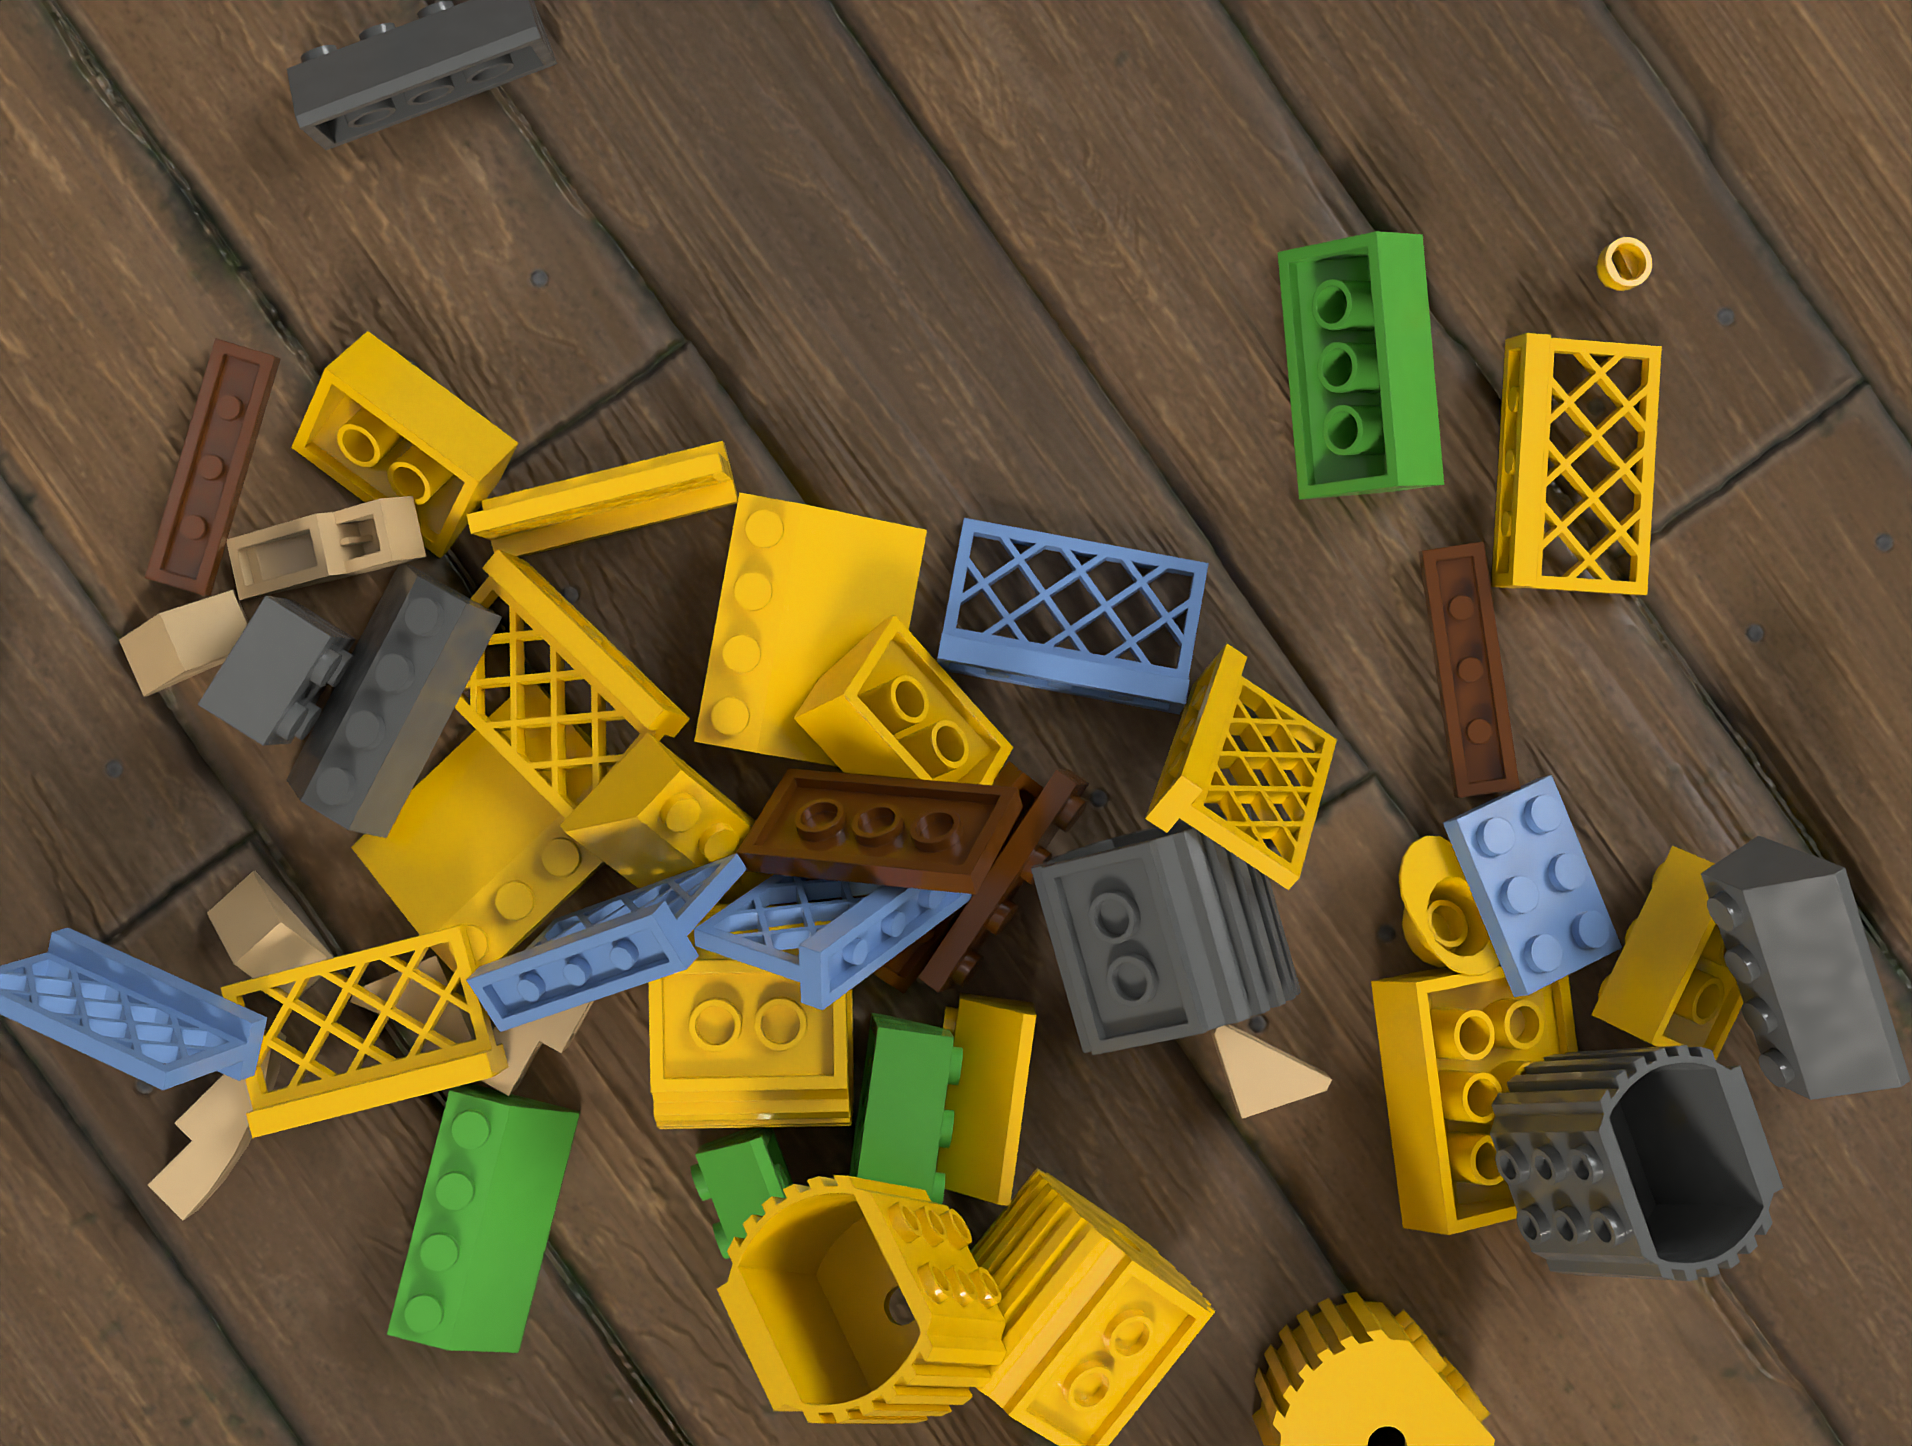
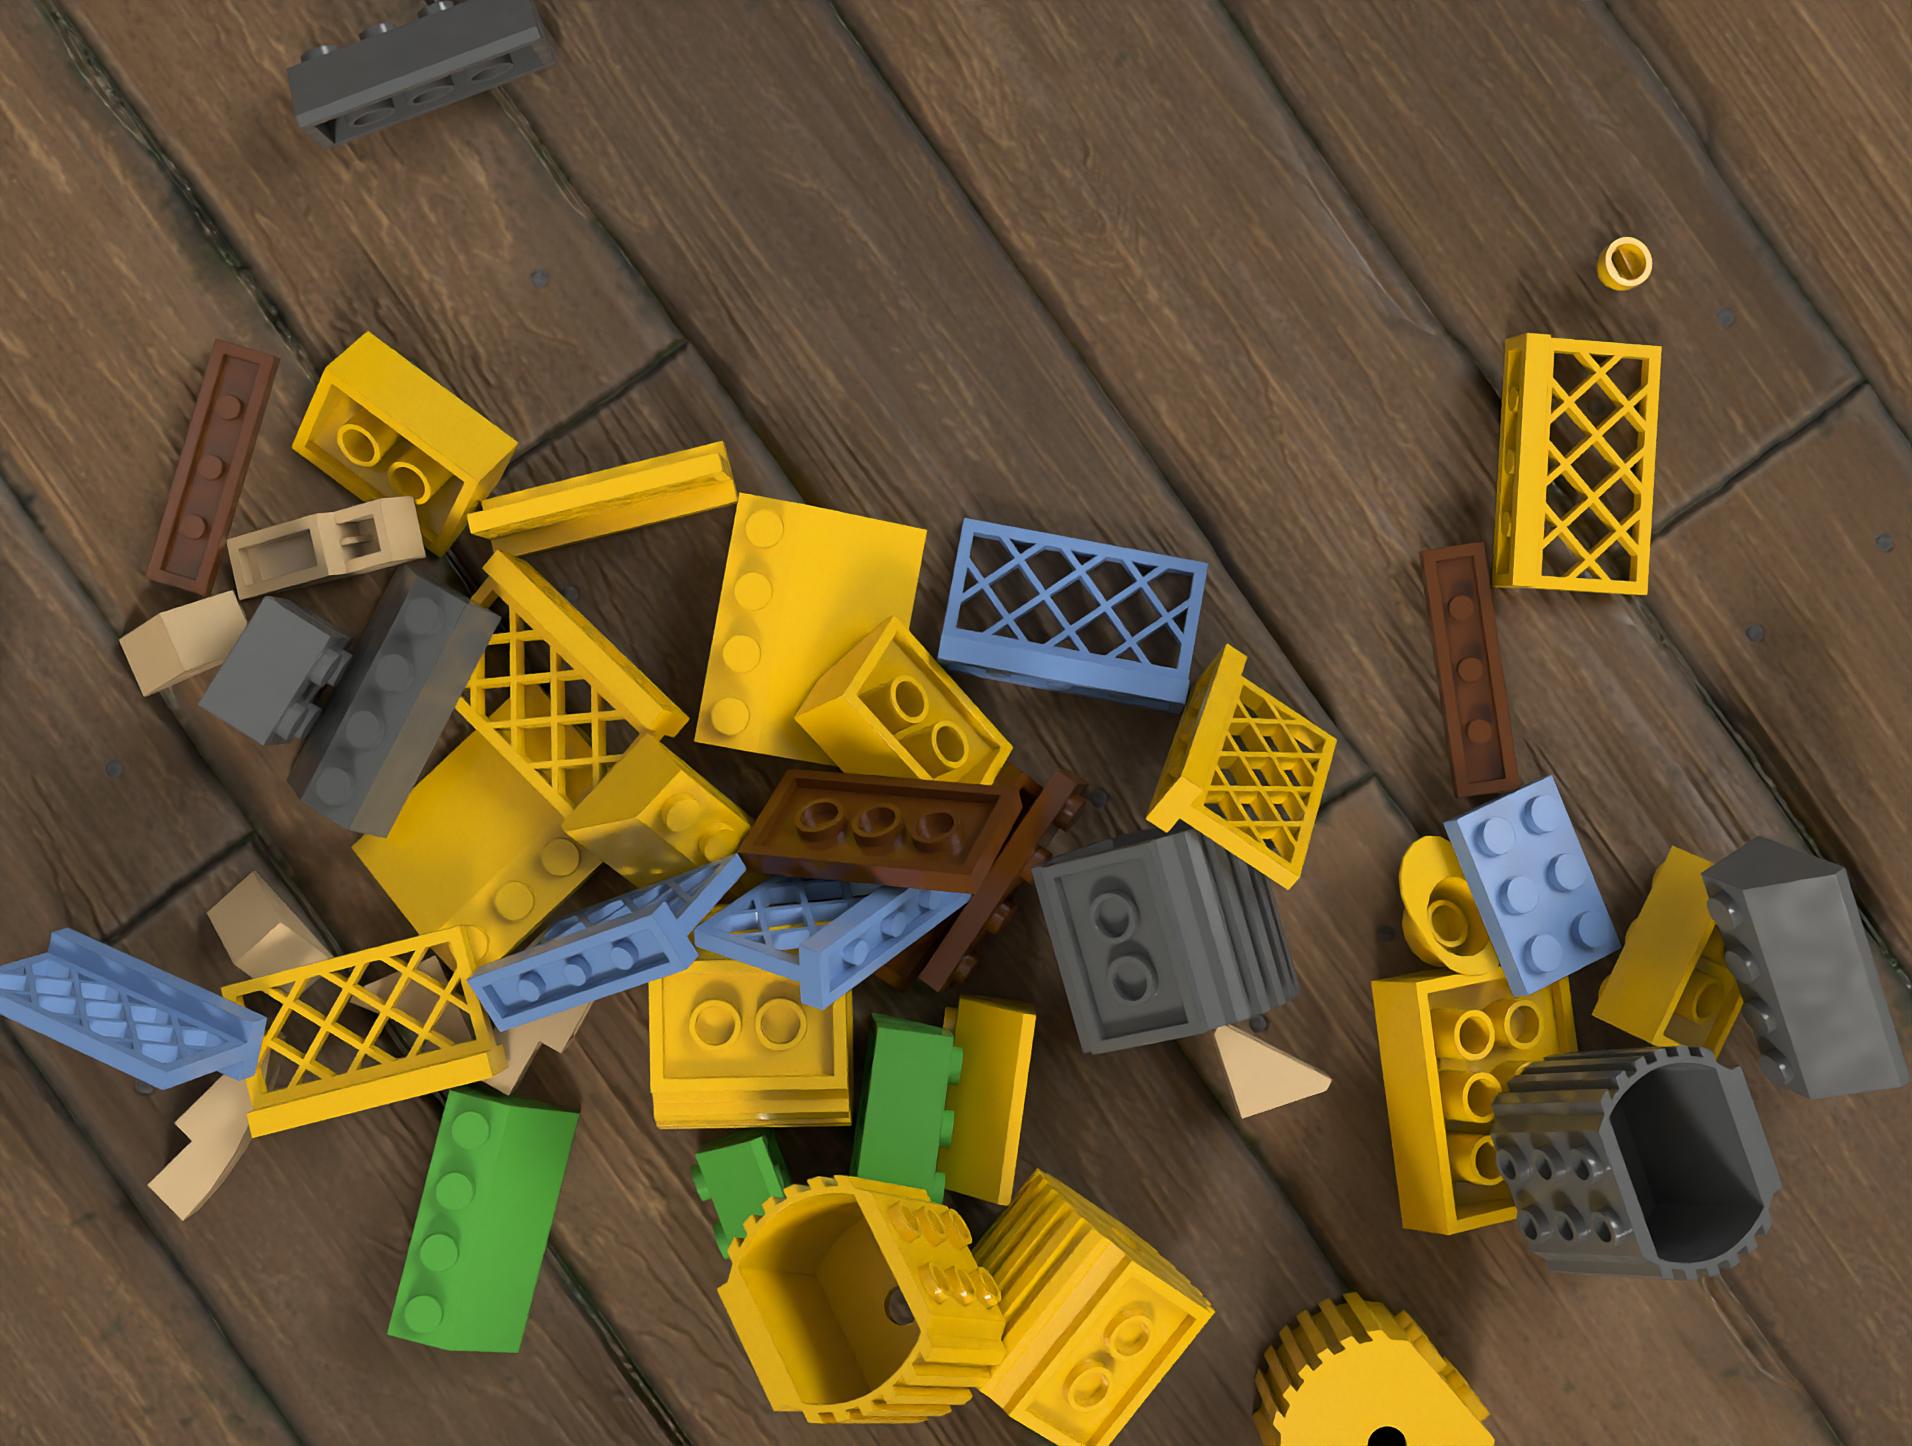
(1361, 365): bright green slope -> none

